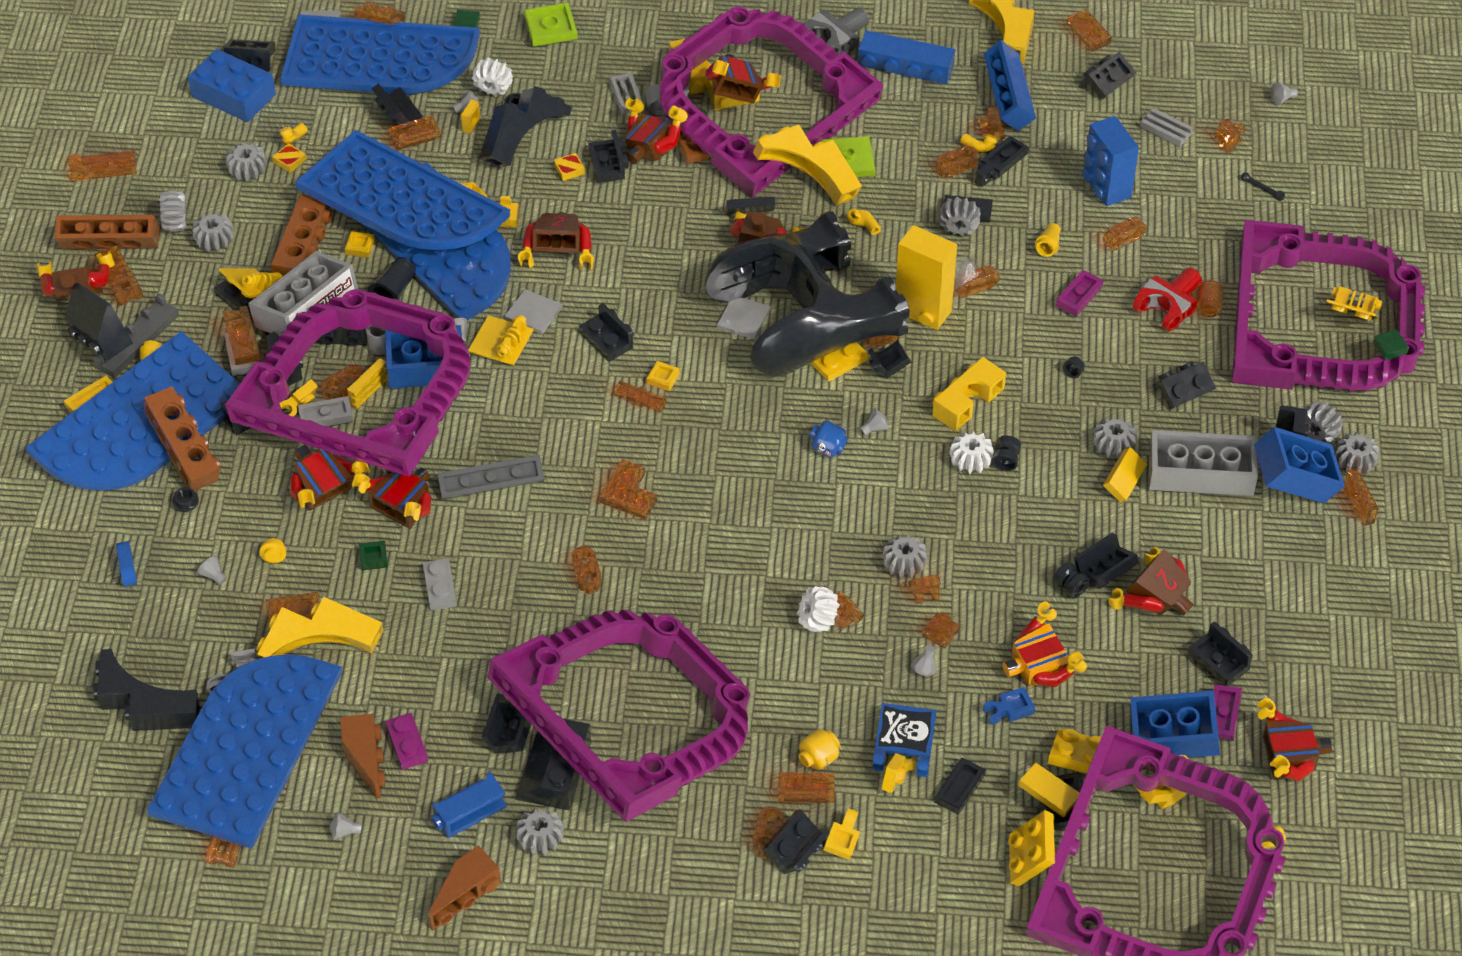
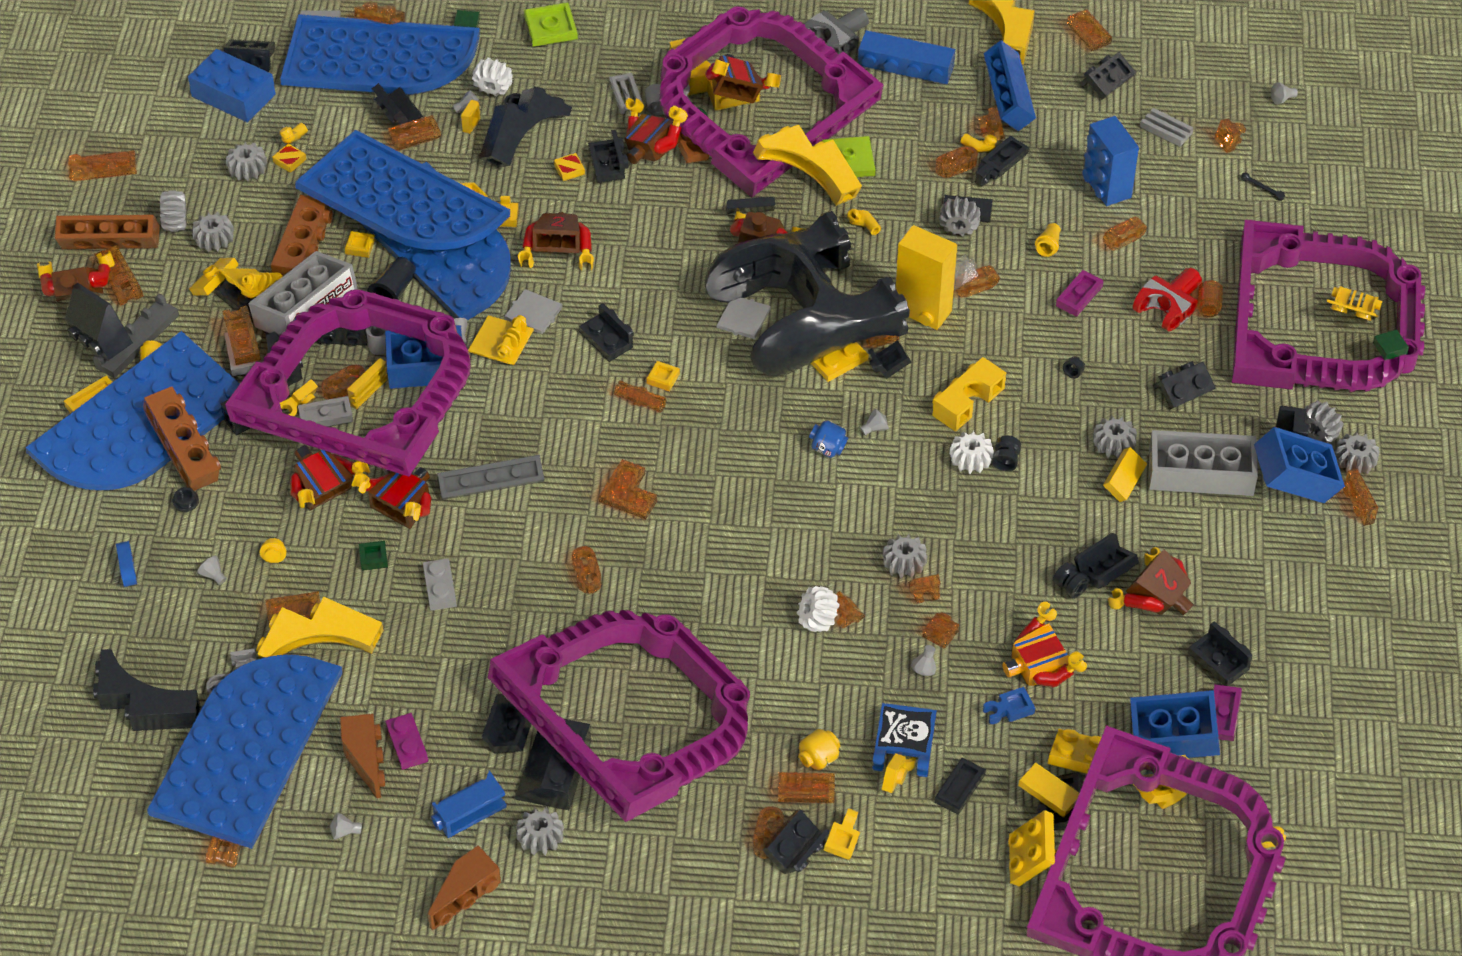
(212, 277): none -> yellow plate
(1290, 744): torso -> none

